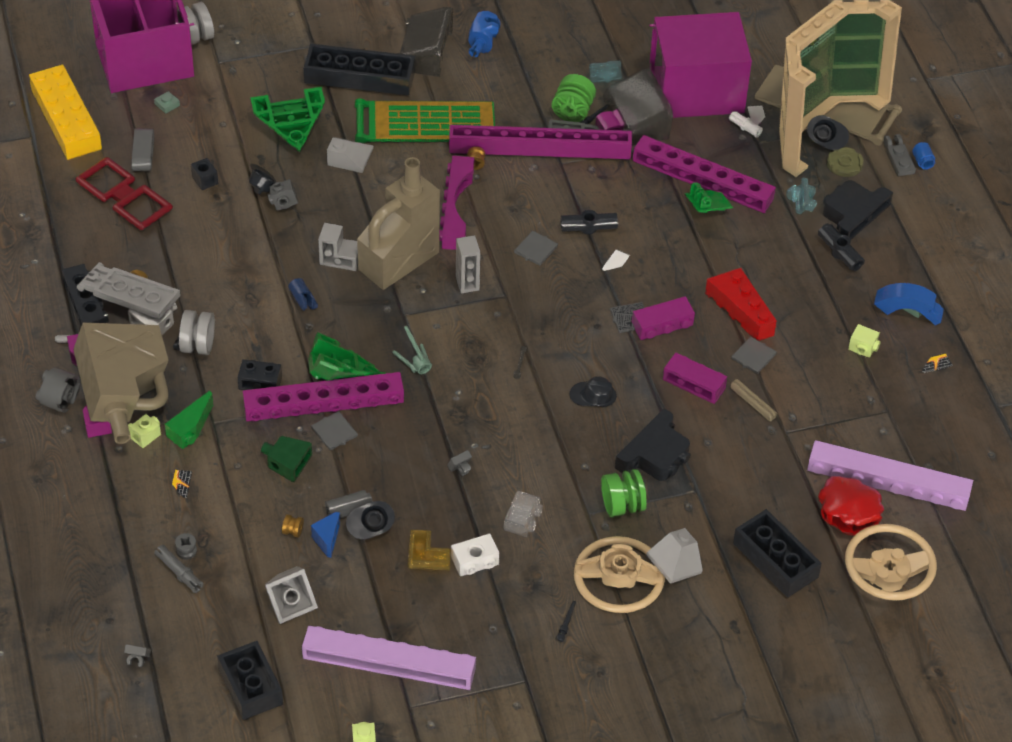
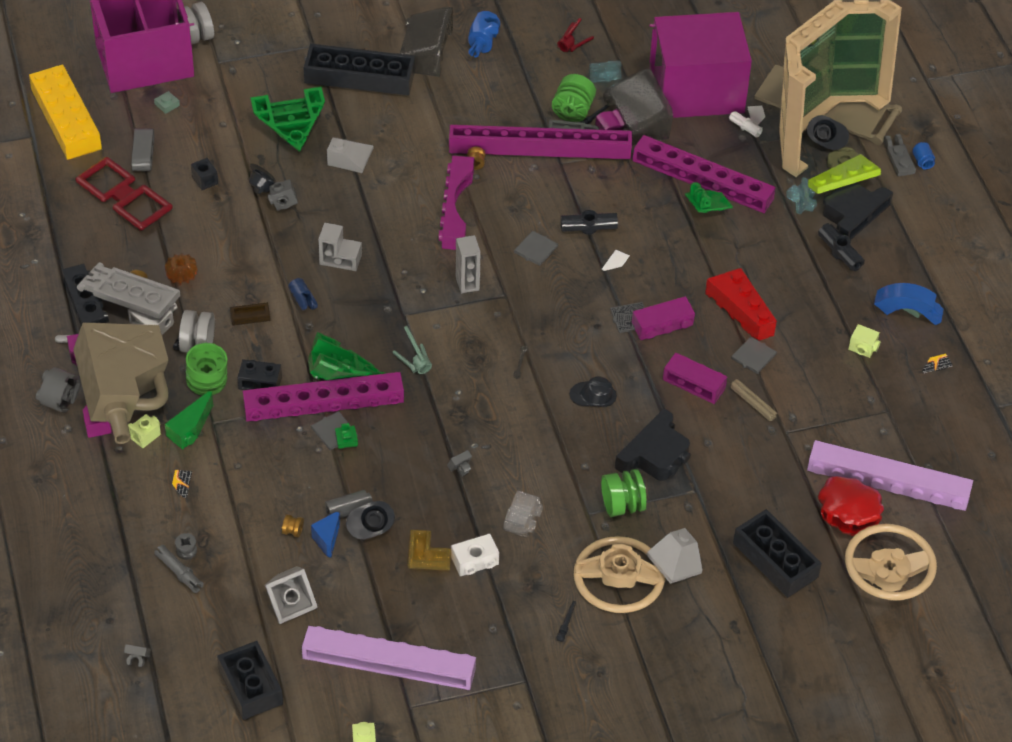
(181, 268): none -> clear orange gear
(206, 368): none -> bright green wheel
(250, 314): none -> dark brown tile
(288, 456): dark green torso -> none
(346, 436): none -> green tile
(402, 230): dark tan piece -> none
(419, 119): flag -> none
(567, 41): none -> dark red plant
(846, 173): none -> lime wing

